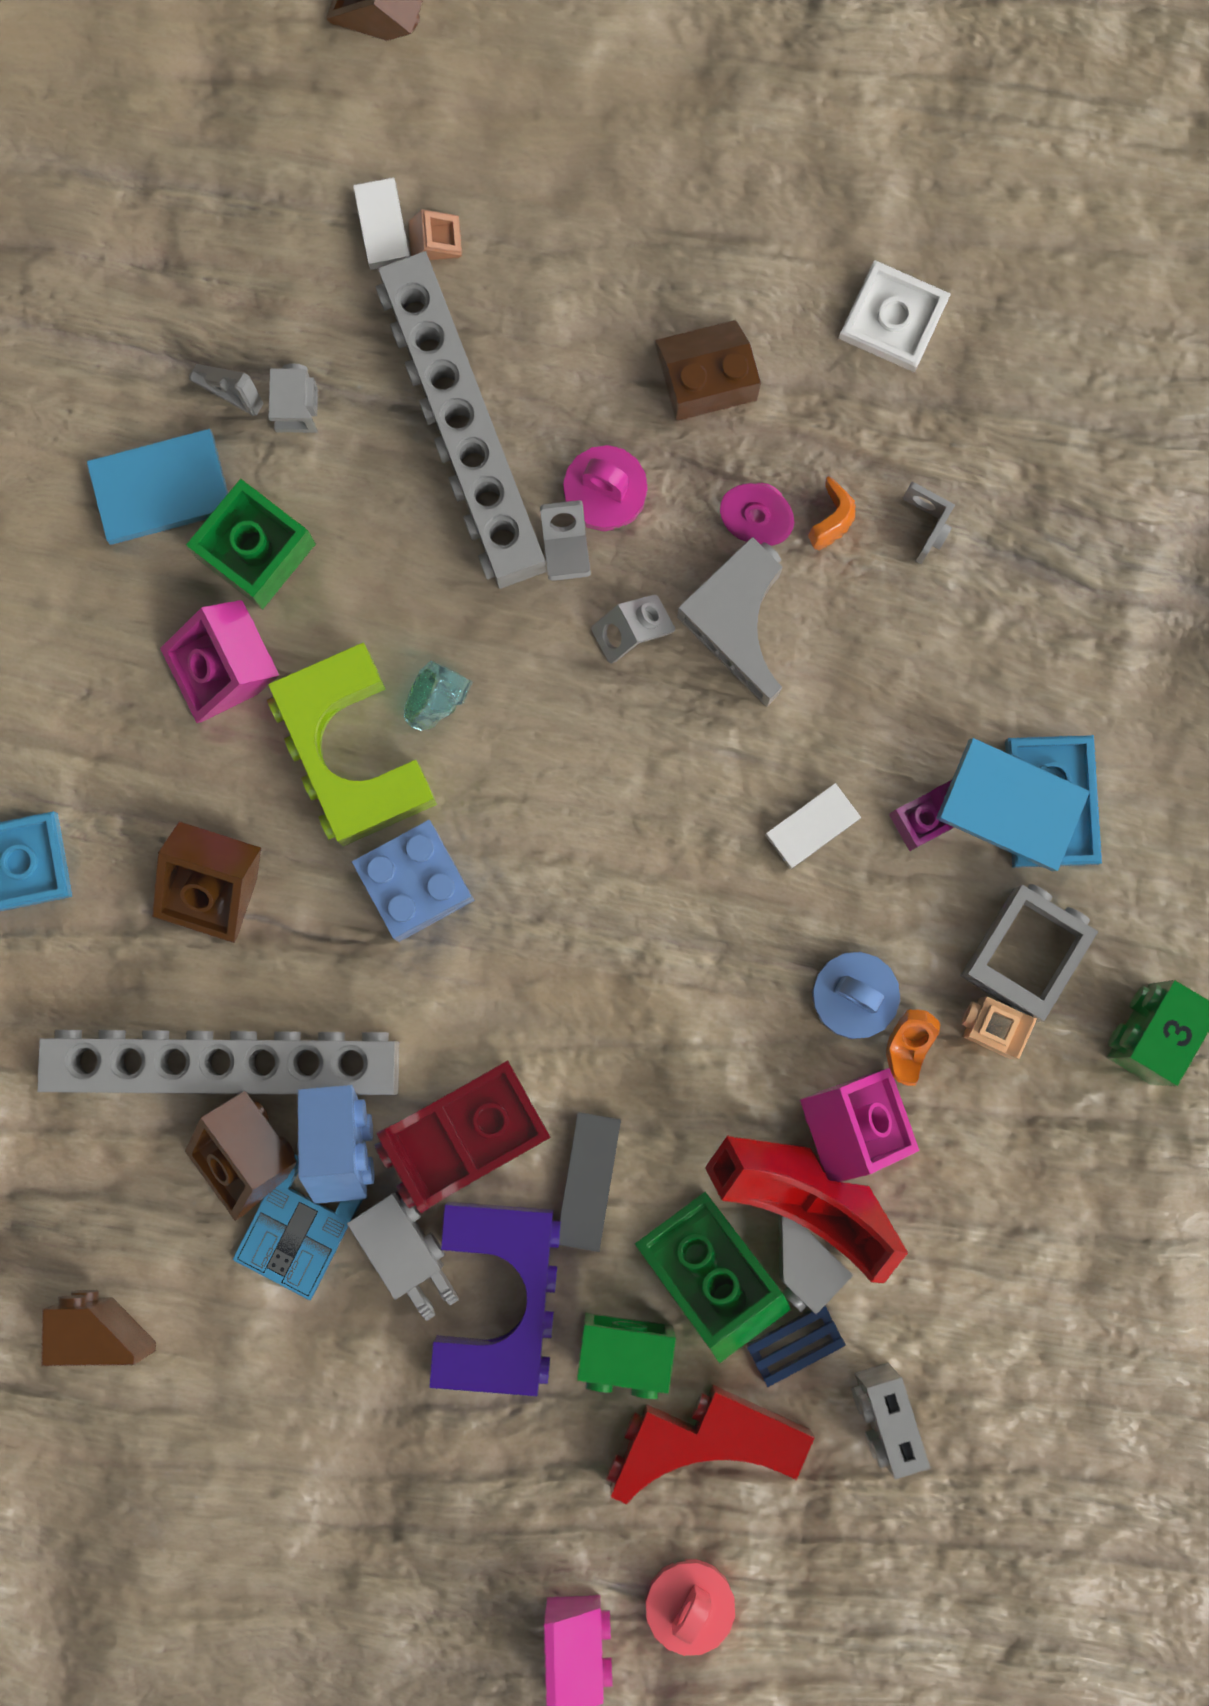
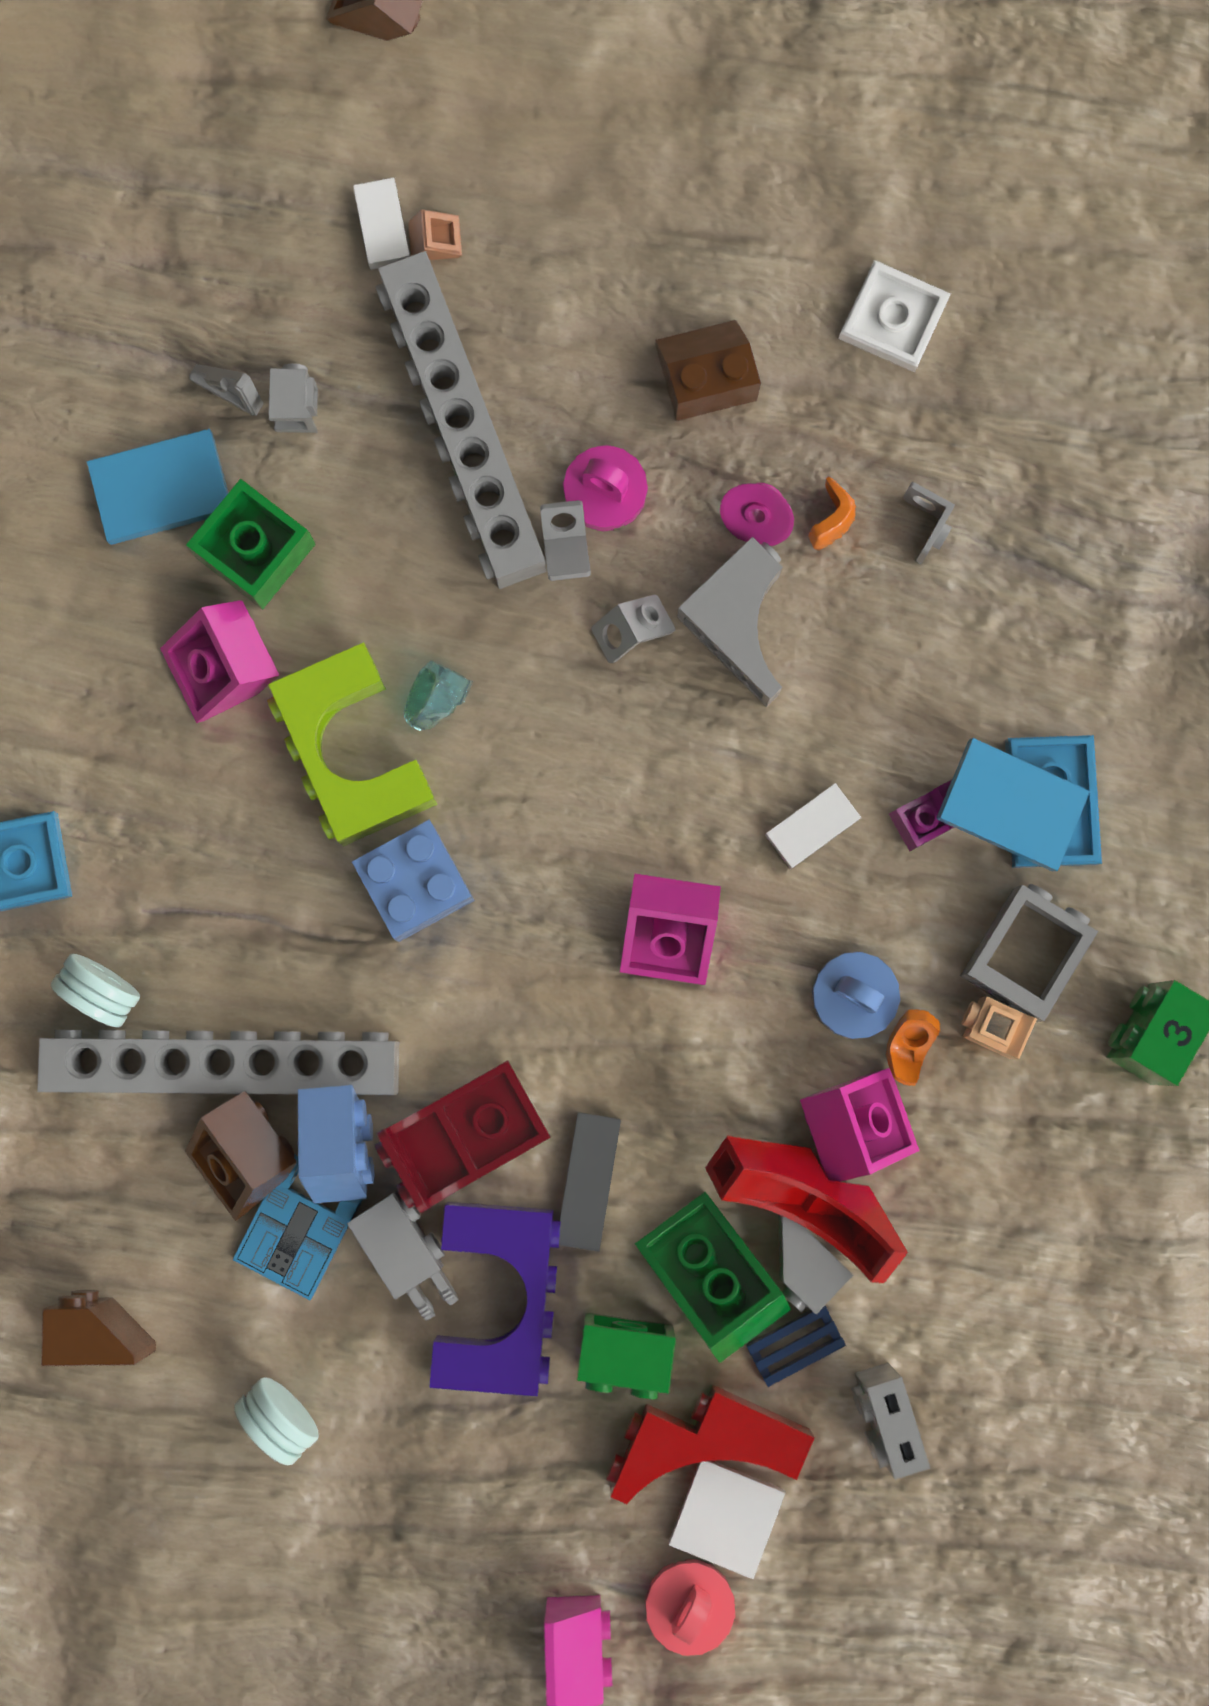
(95, 990): none -> light aqua head
(205, 881): reddish brown slope -> none
(276, 1421): none -> light aqua head
(670, 929): none -> dark pink slope
(727, 1517): none -> white tile

